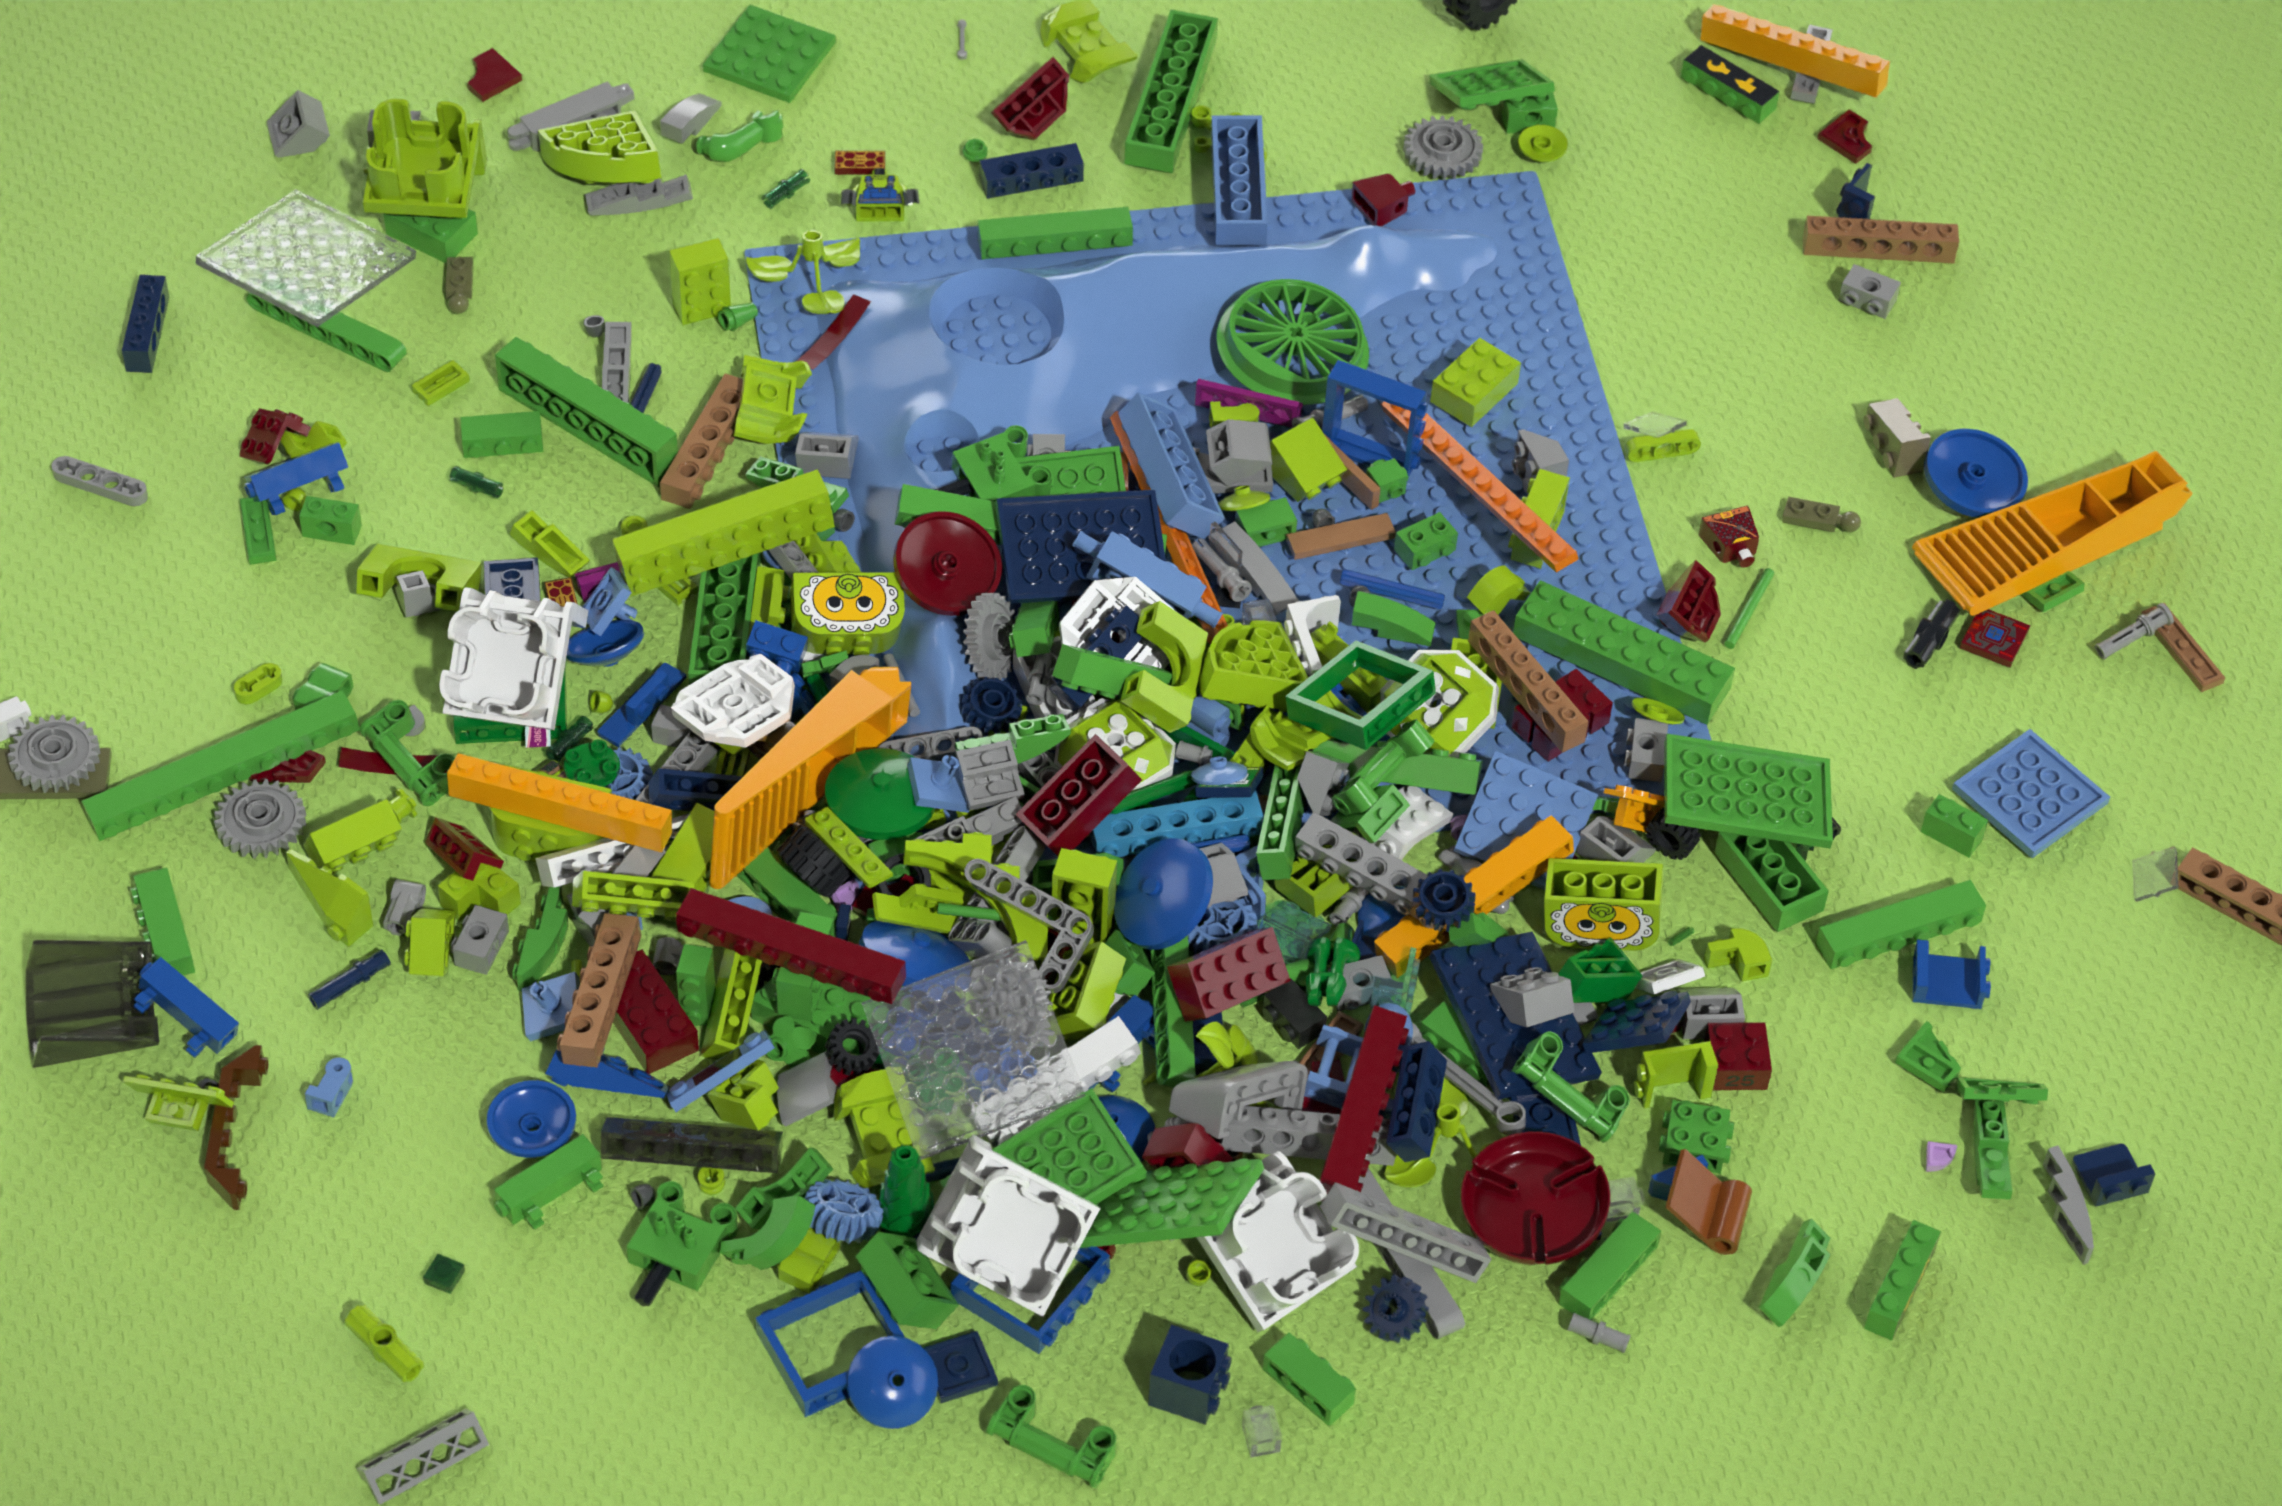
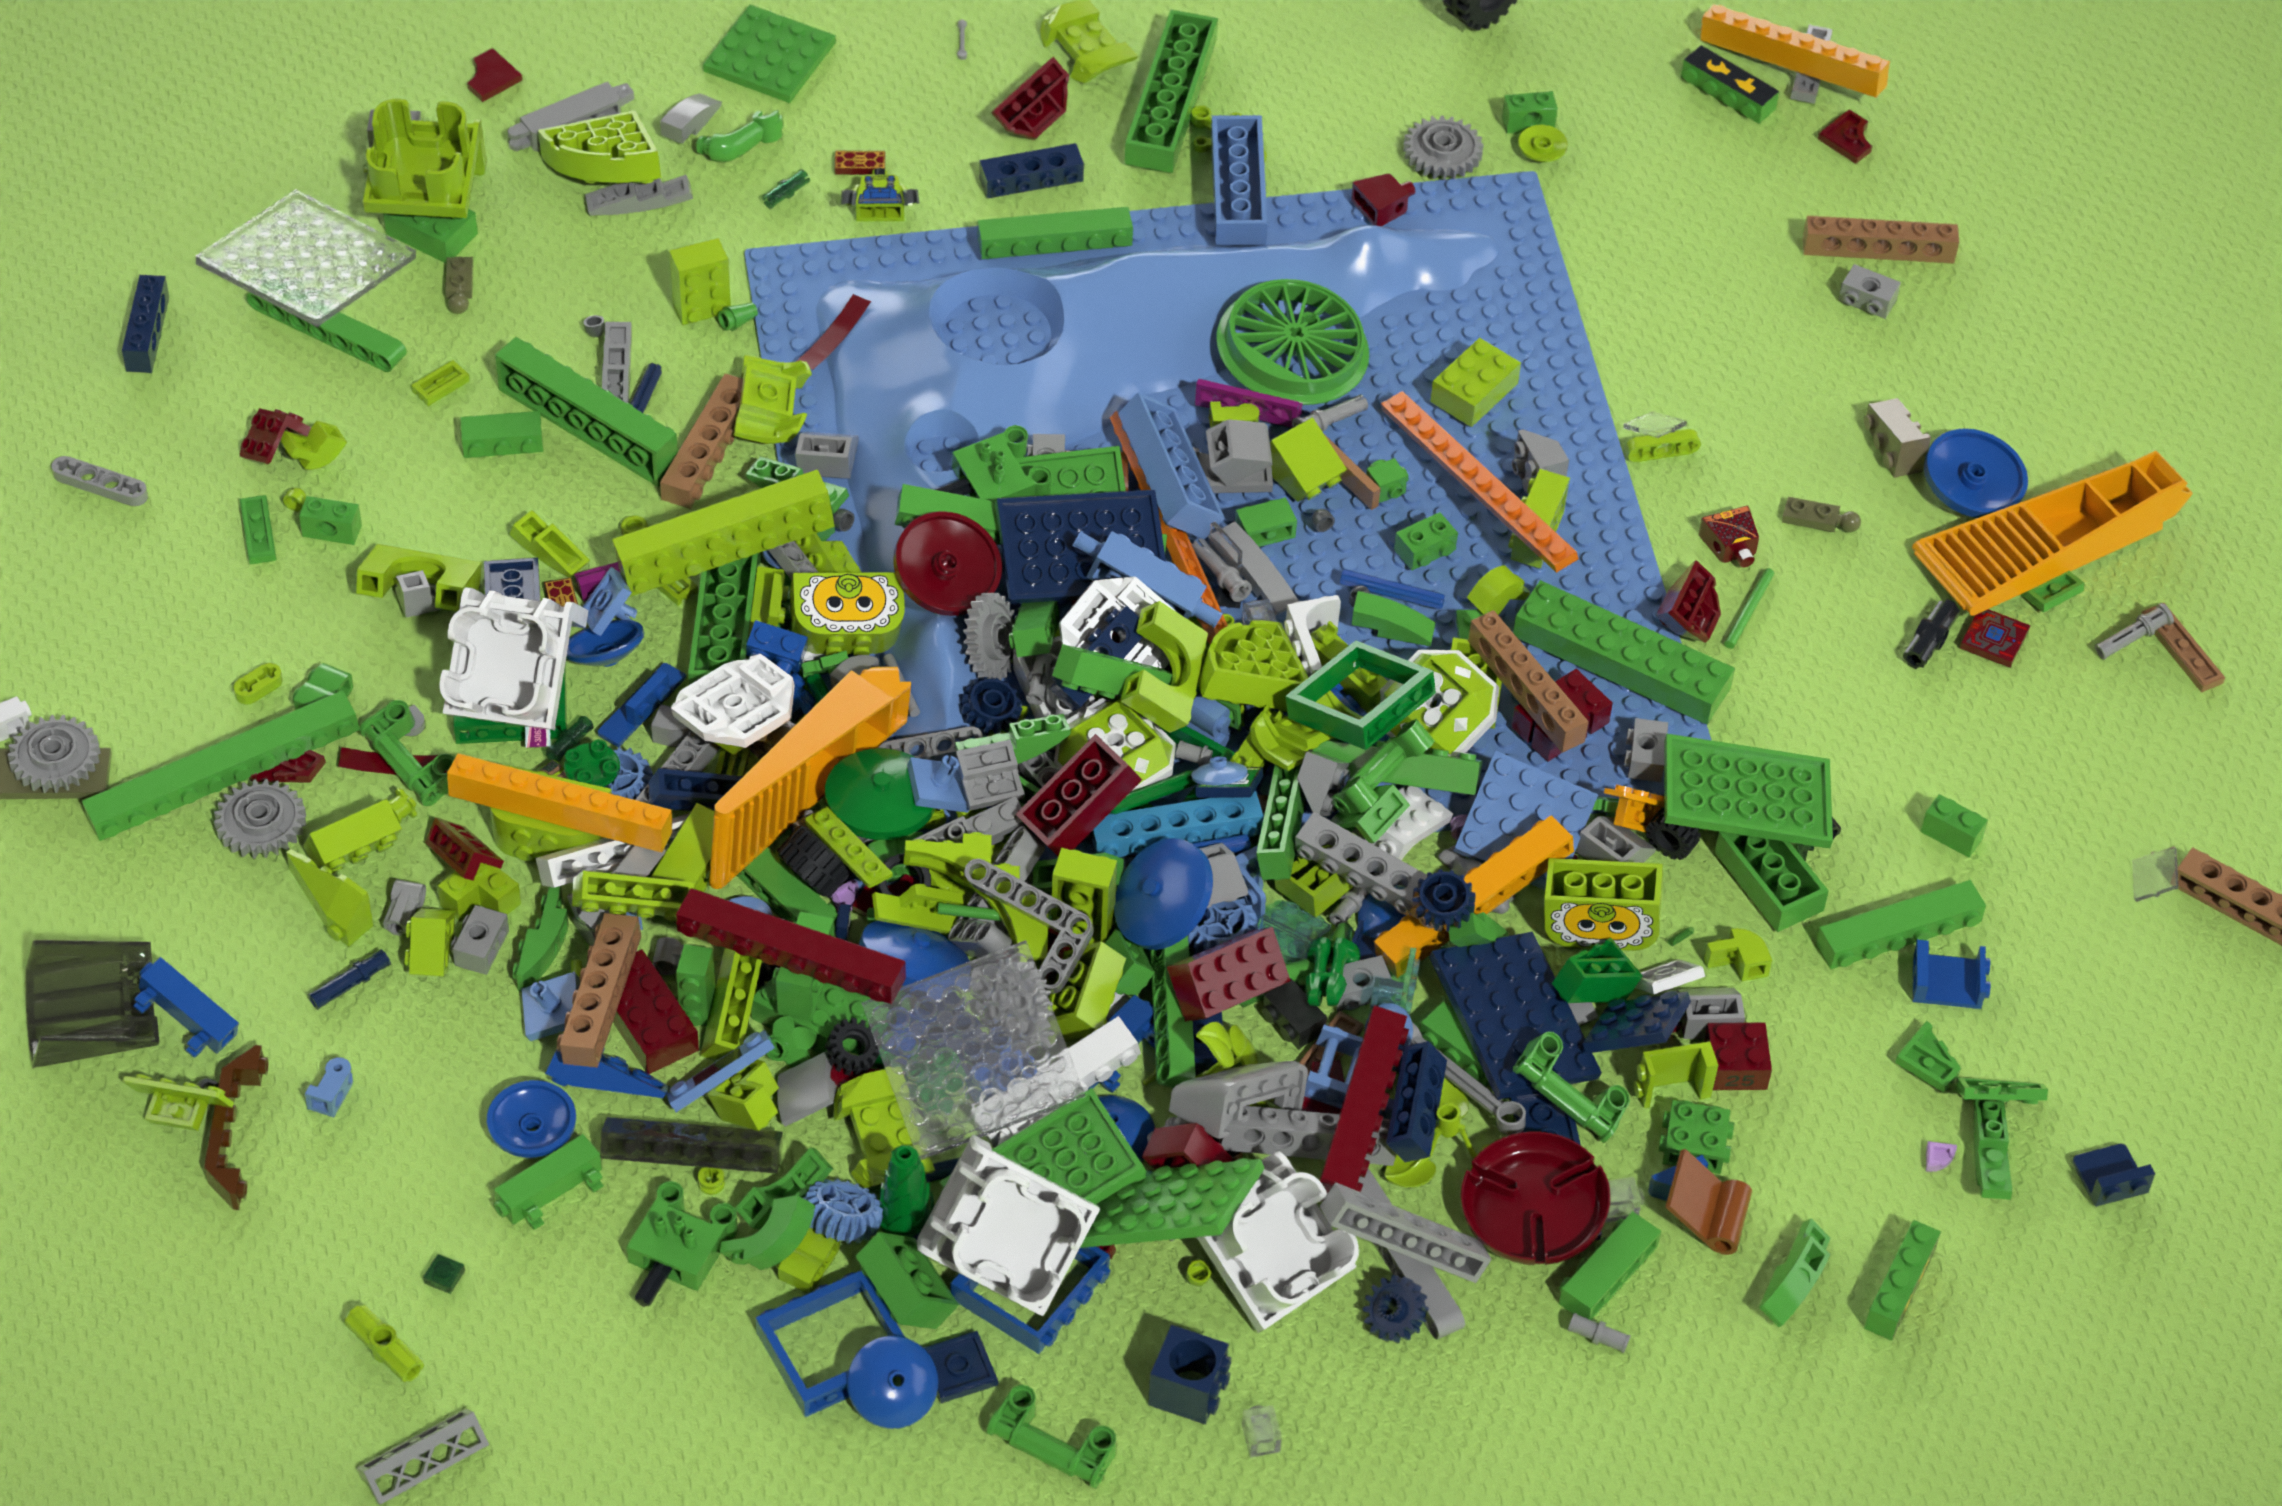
(163, 920): bright green brick -> none
(297, 472): blue brick -> none
(298, 126): light grey slope -> none
(476, 482): clear green pin -> none
(600, 702): lime hinge -> none
(643, 1195): dark grey hinge -> none
(812, 248): lime plant -> none
(975, 150): bright green plate -> none
(1243, 499): lime dish -> none
(1309, 1378): bright green brick -> none
(1340, 536): medium nougat tile -> none
(1382, 388): blue window -> none
(1492, 83): bright green plate -> none
(1534, 996): light grey slope -> none
(1657, 711): lime dish -> none
(1855, 199): dark blue bracket -> none
(2031, 793): medium blue plate -> none
(2071, 1210): light grey slope -> none

